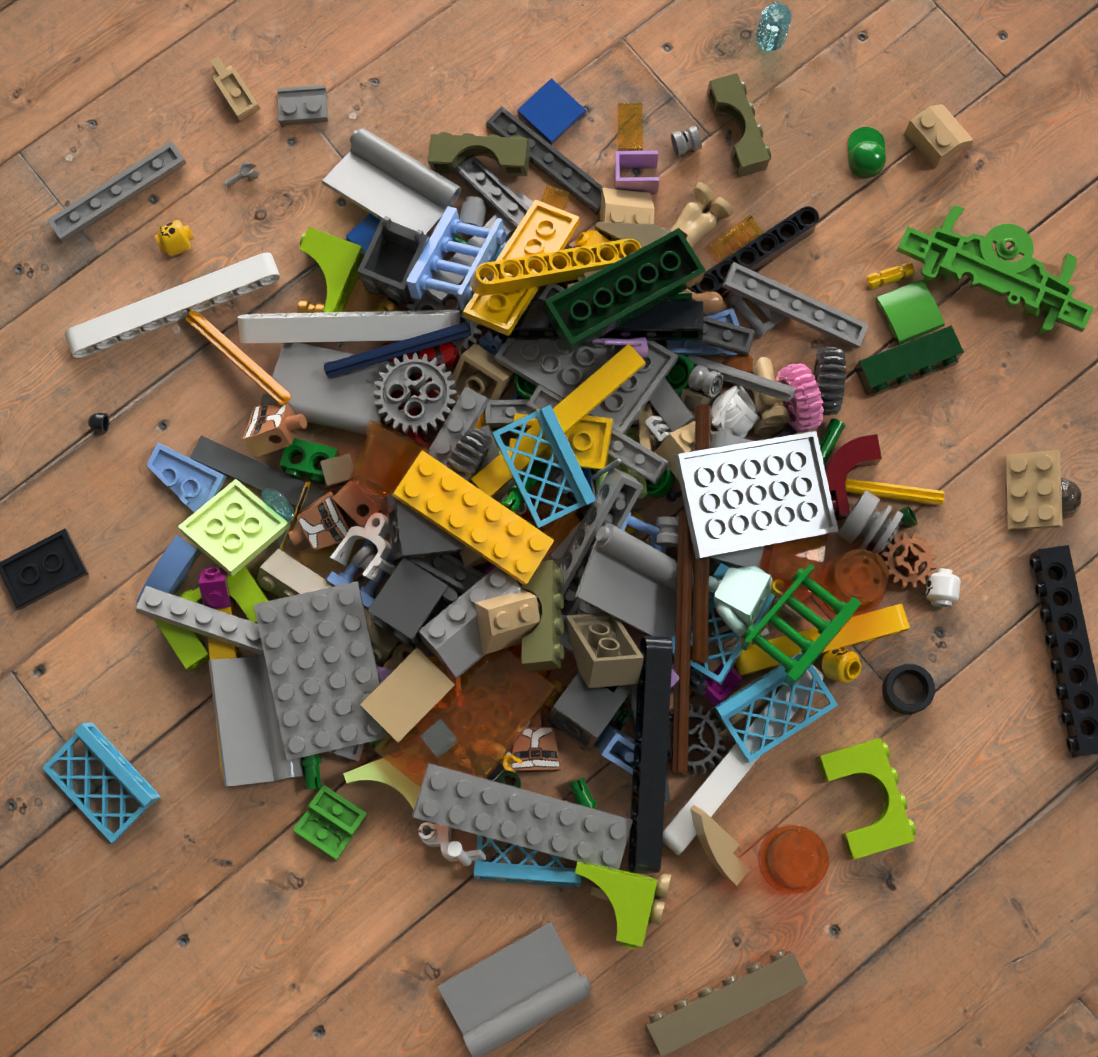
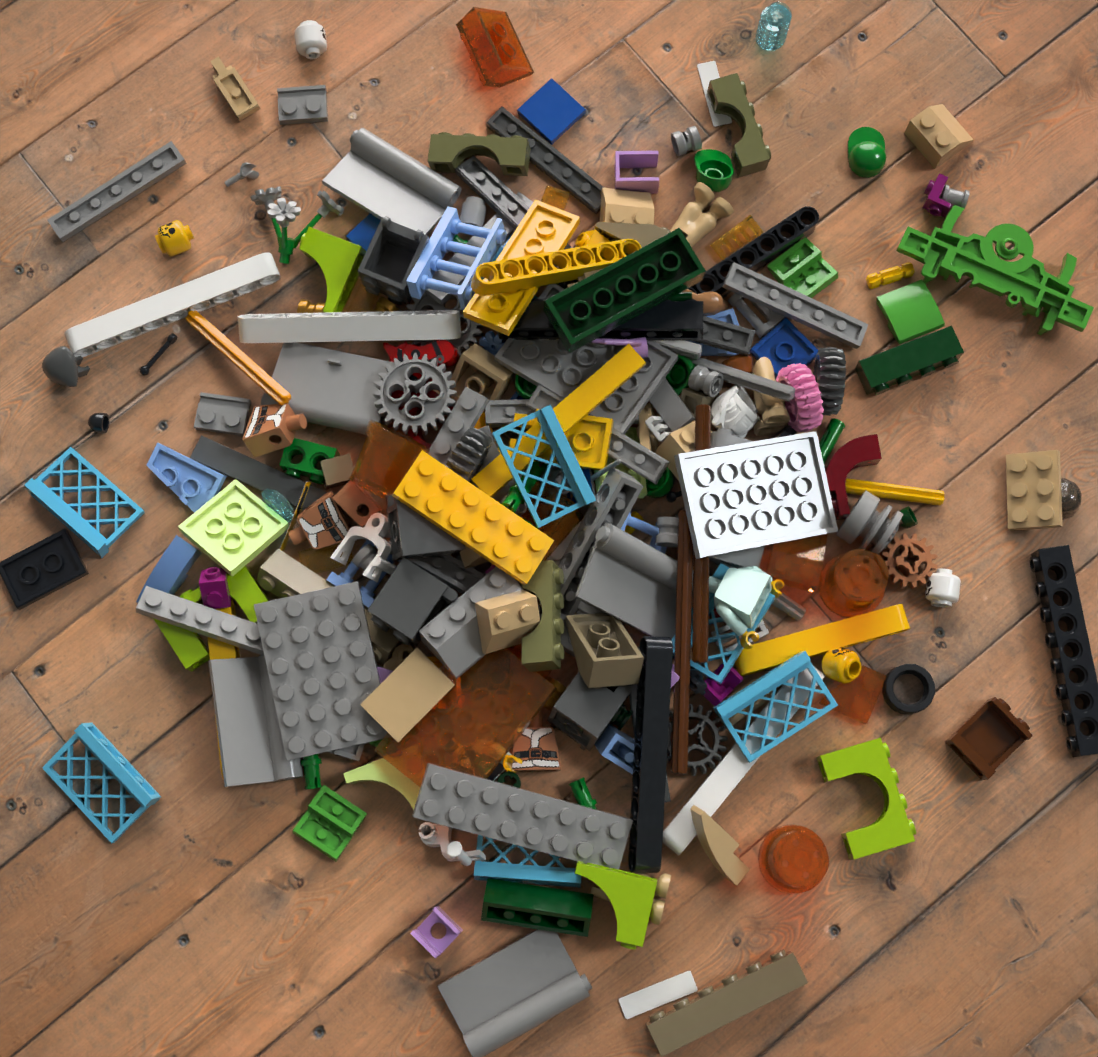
(62, 367): none -> dark grey piece
(73, 520): none -> medium azure fence
(144, 370): none -> black hinge
(222, 414): none -> light grey plate
(285, 213): none -> light grey plant
(310, 39): none -> white head
(397, 349): dark blue axle -> none
(425, 938): none -> lavender piece
(439, 738): clear light blue tile -> none
(494, 47): none -> clear orange slope
(537, 907): none -> dark green brick
(630, 127): clear yellow tile -> none
(658, 994): none -> white sticker
(682, 347): none -> white tile
(707, 72): none -> white sticker
(713, 169): none -> green cap
(784, 347): none -> blue tile
(803, 269): none -> bright green slope
(810, 649): green fence -> none
(858, 696): none -> clear orange wing
(933, 203): none -> magenta bracket
(954, 196): none -> light grey bush
(989, 737): none -> reddish brown panel

